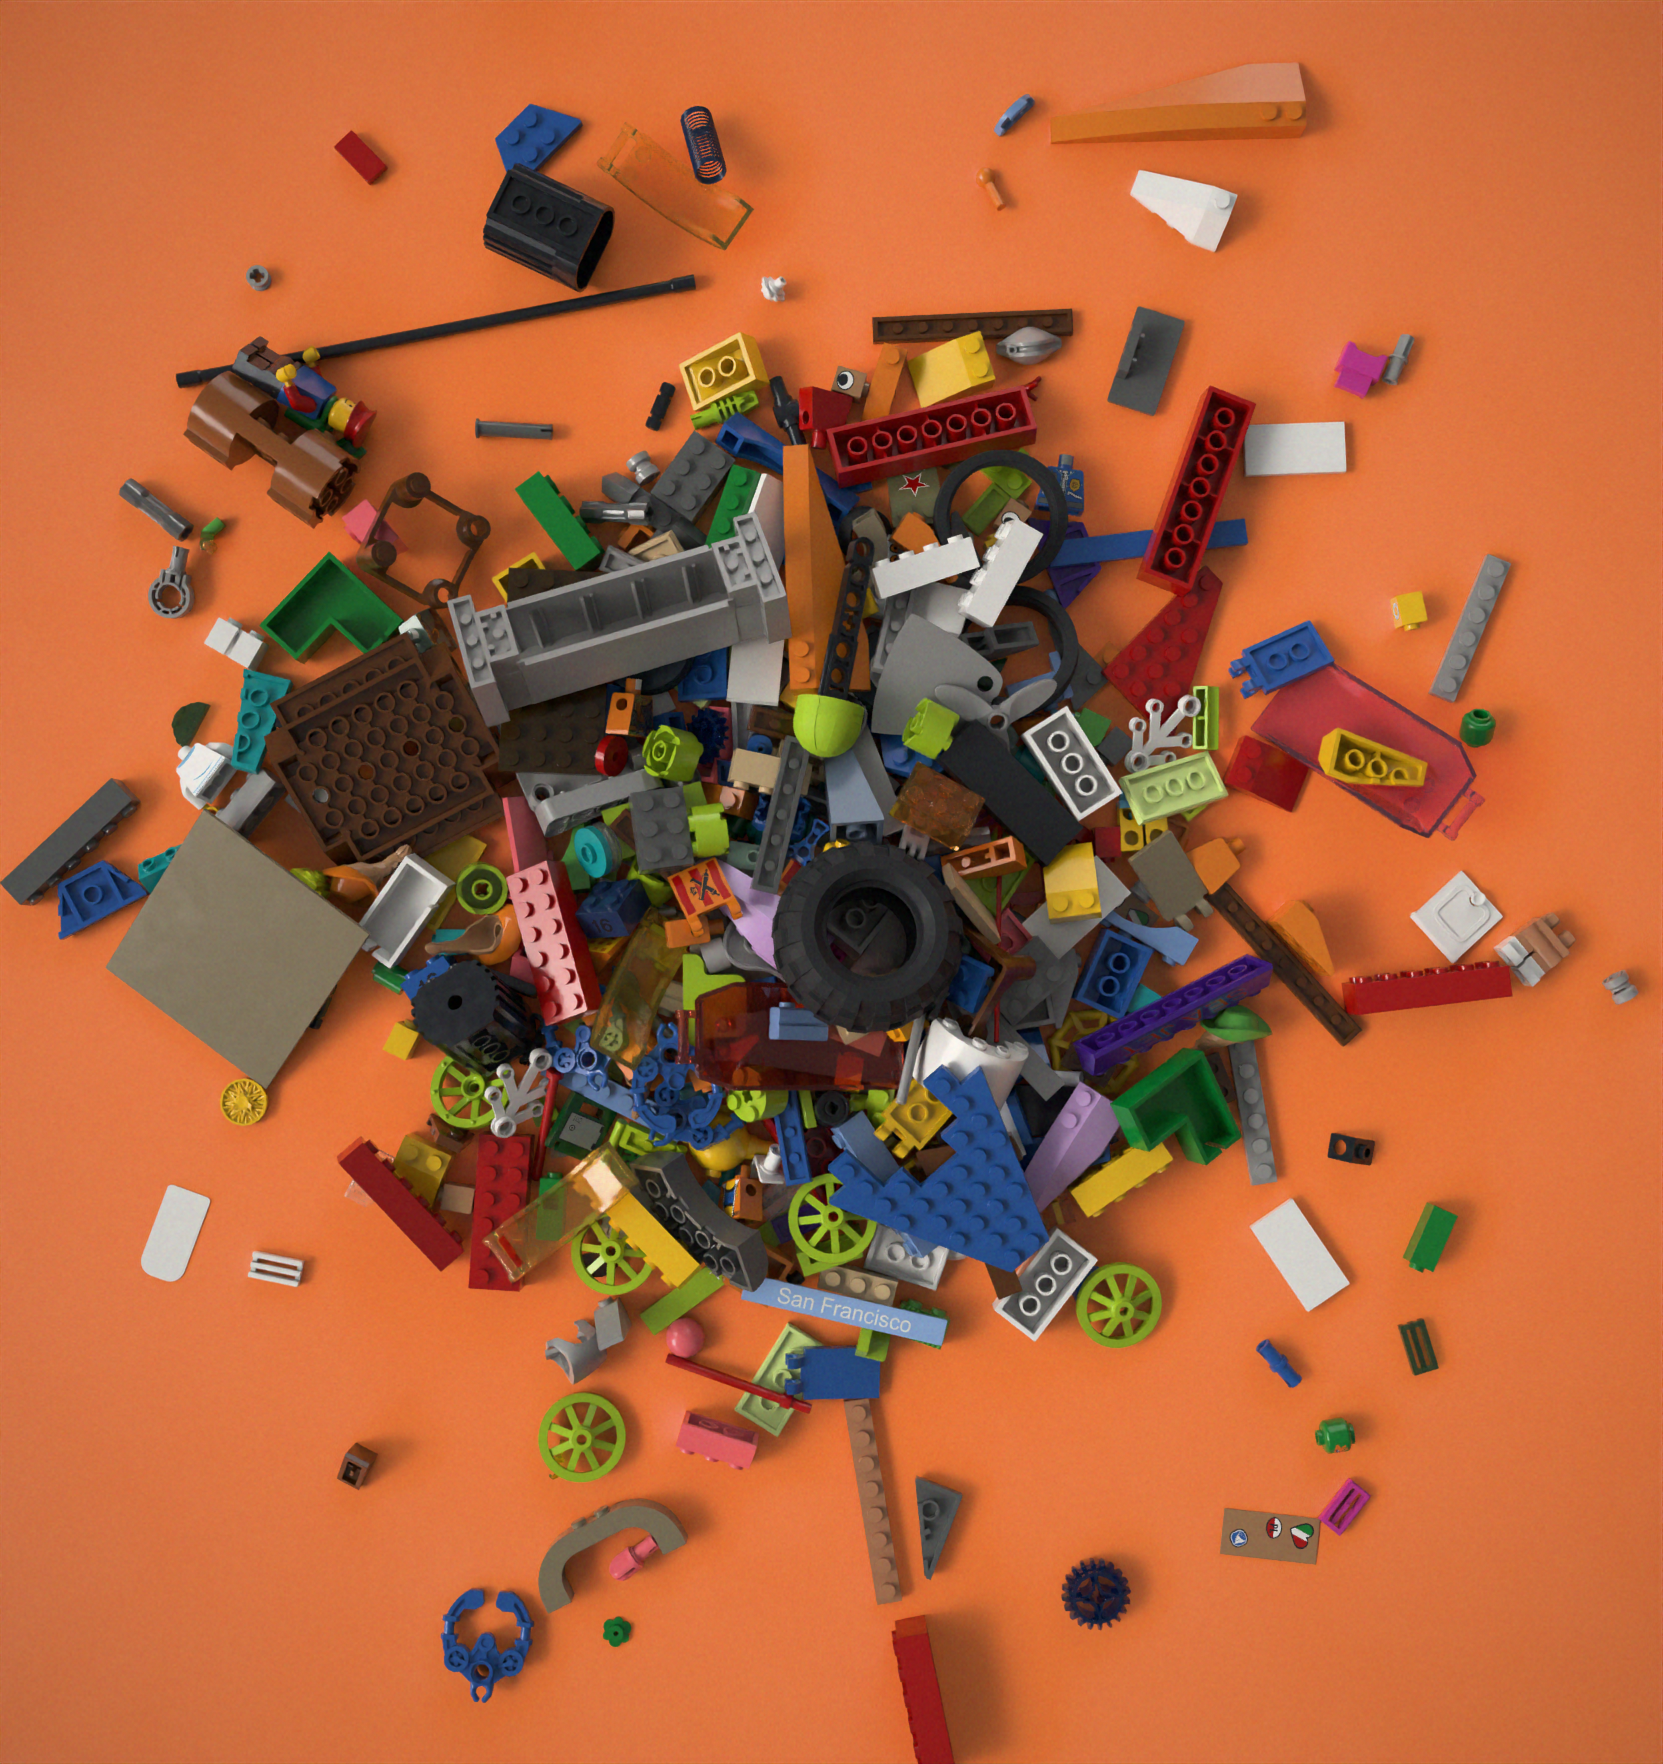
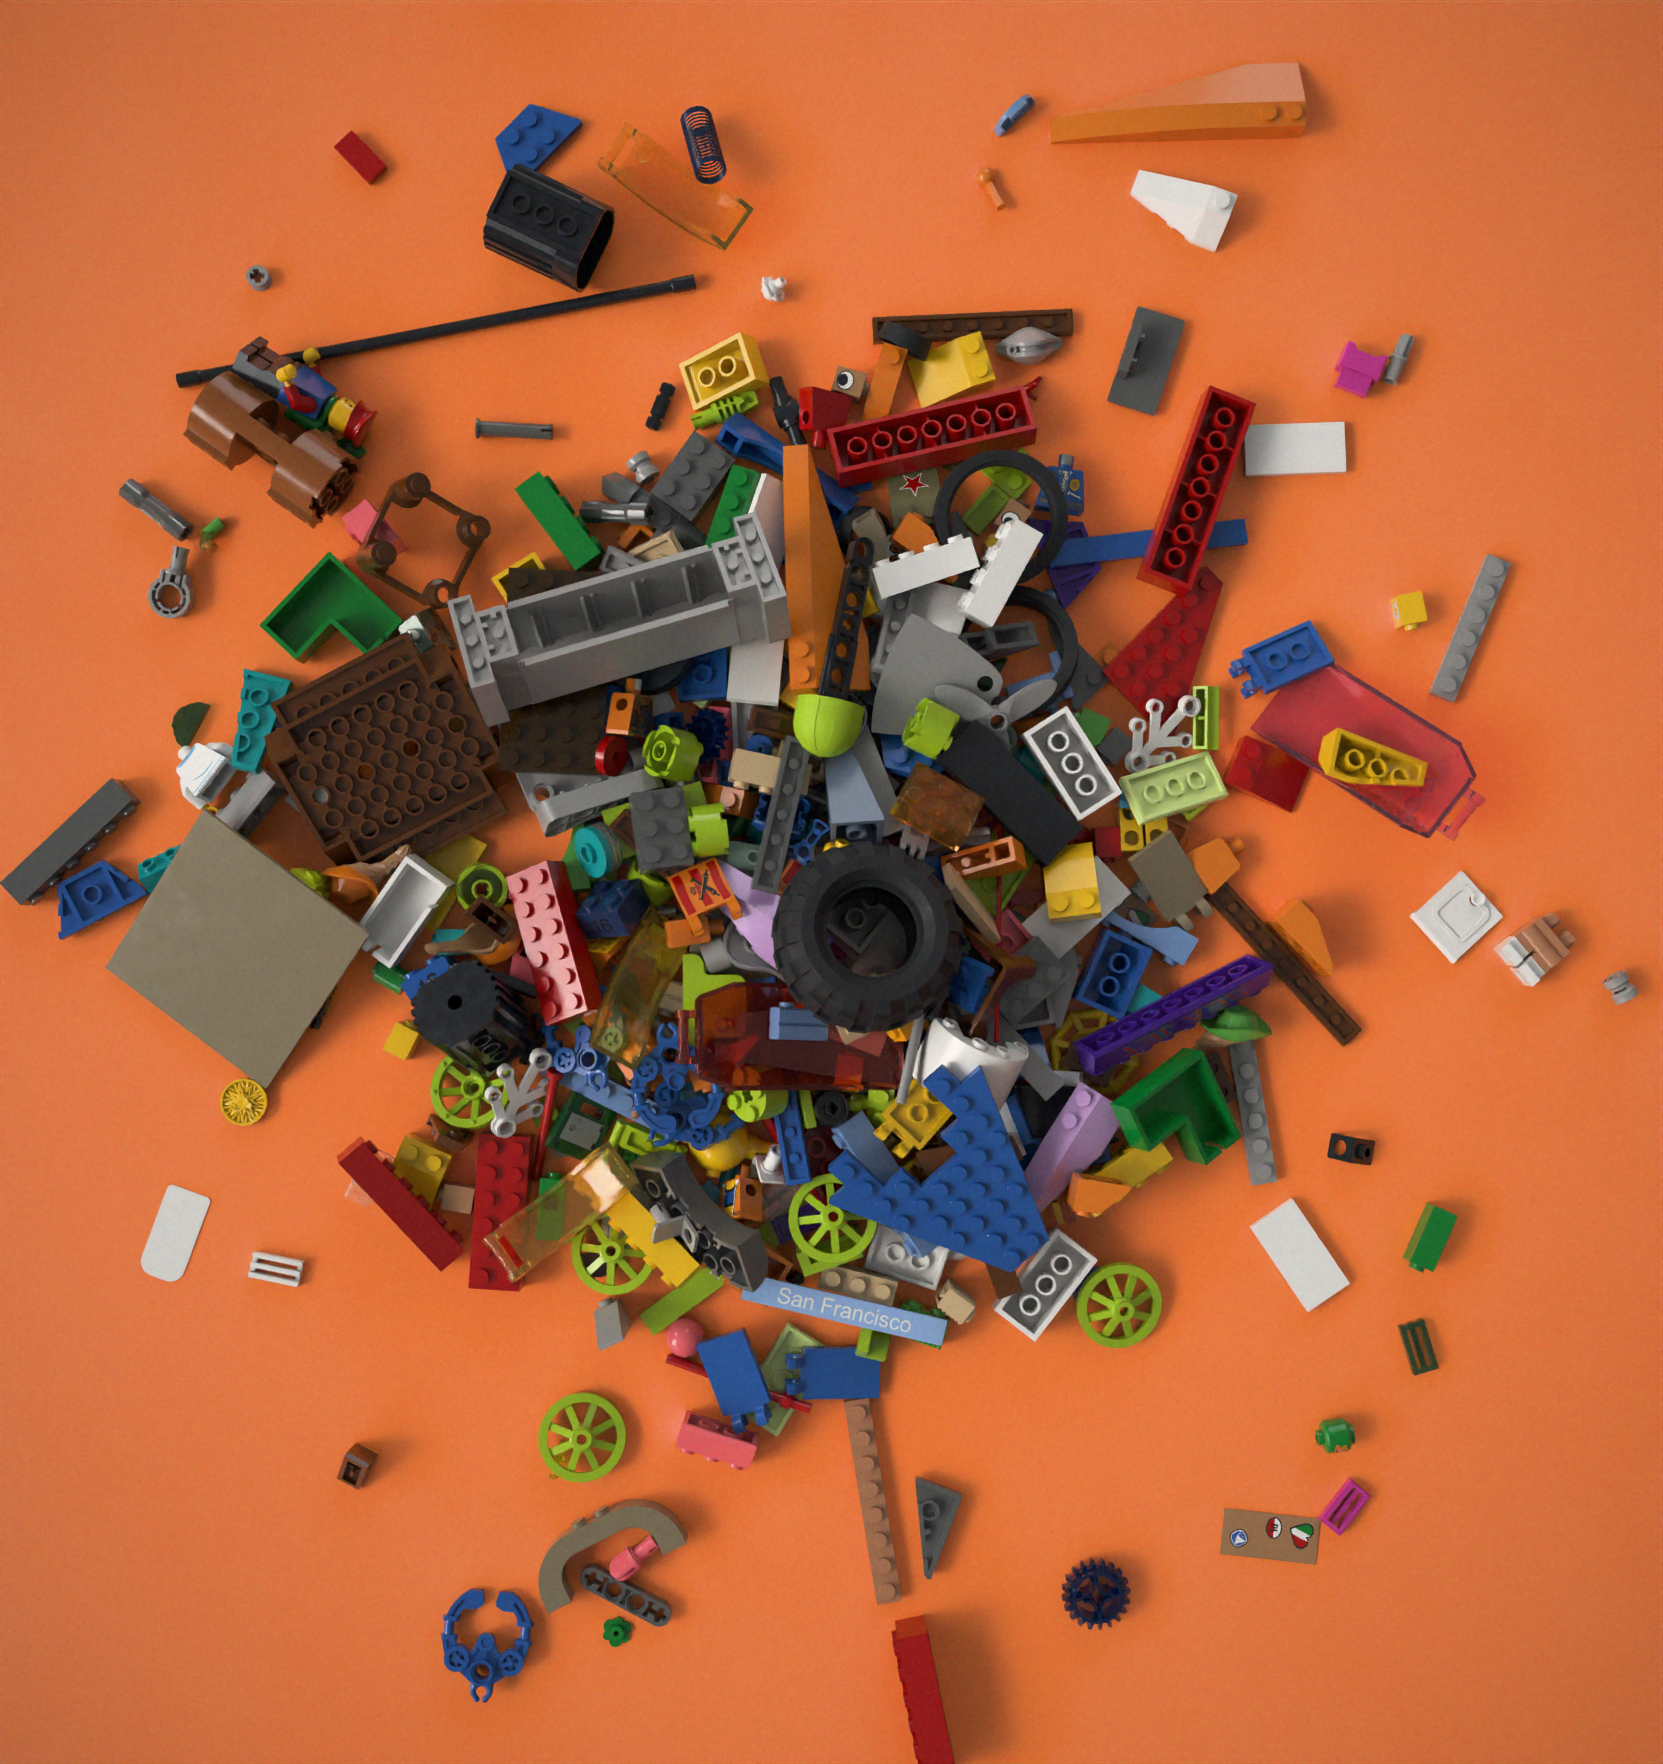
(237, 644): white piece -> none
(492, 918): none -> reddish brown slope
(525, 834): coral slope -> none
(580, 1358): light grey piece -> none
(623, 1599): none -> dark grey beam
(671, 1227): none -> light grey bracket
(736, 1377): none -> blue tile
(902, 337): none -> black tyre
(955, 1302): none -> tan brick
(1094, 1193): none -> orange slope
(1278, 1363): blue pin -> none
(1427, 989): red brick -> none
(1477, 728): green head -> none

